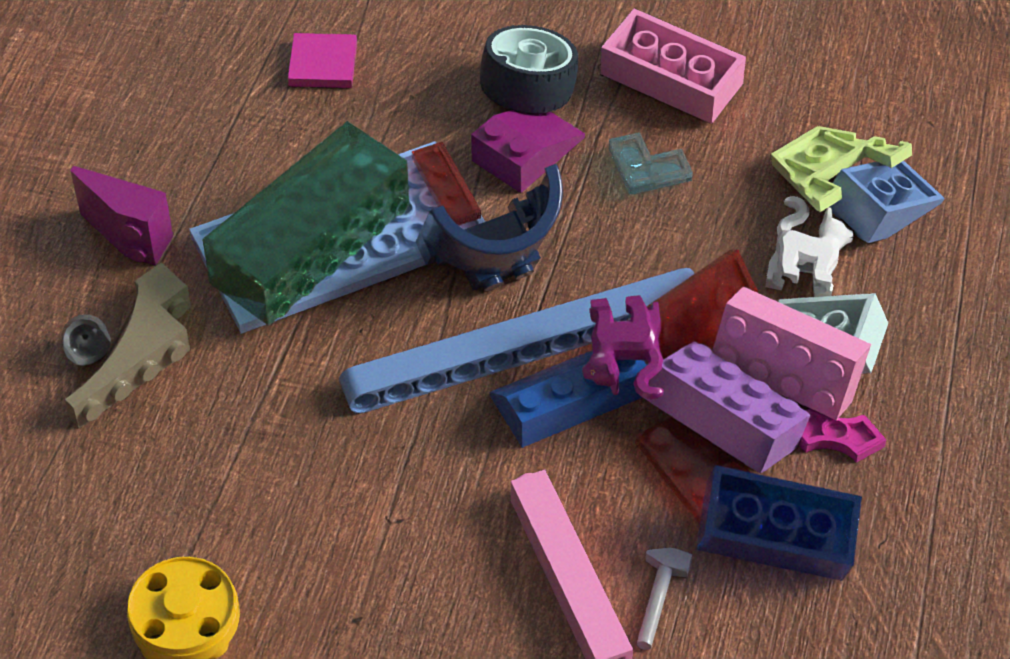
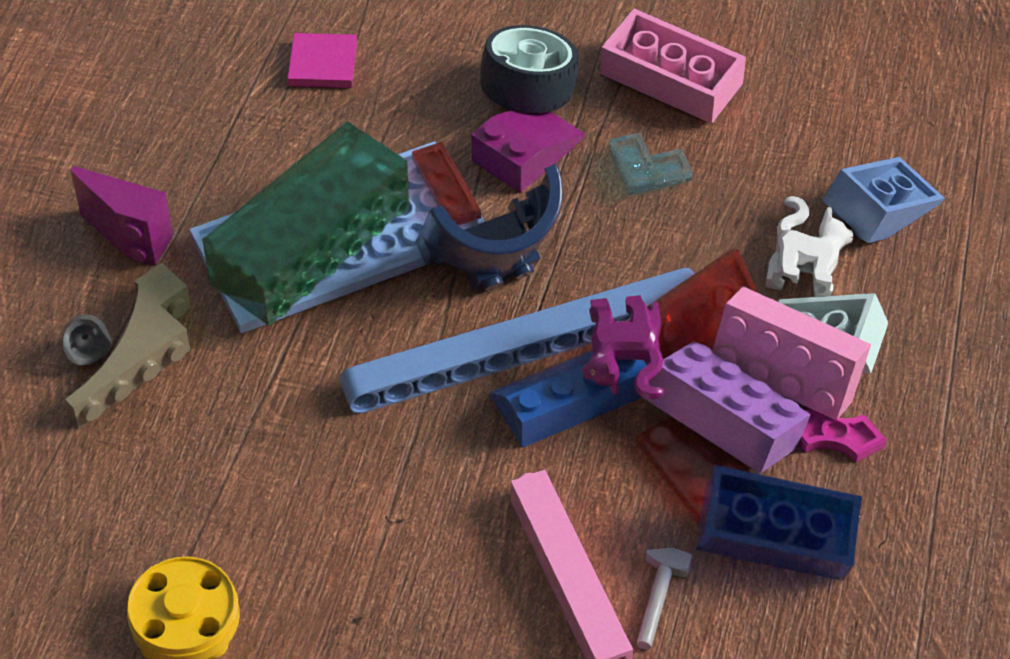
(822, 154): yellowish green wing -> none

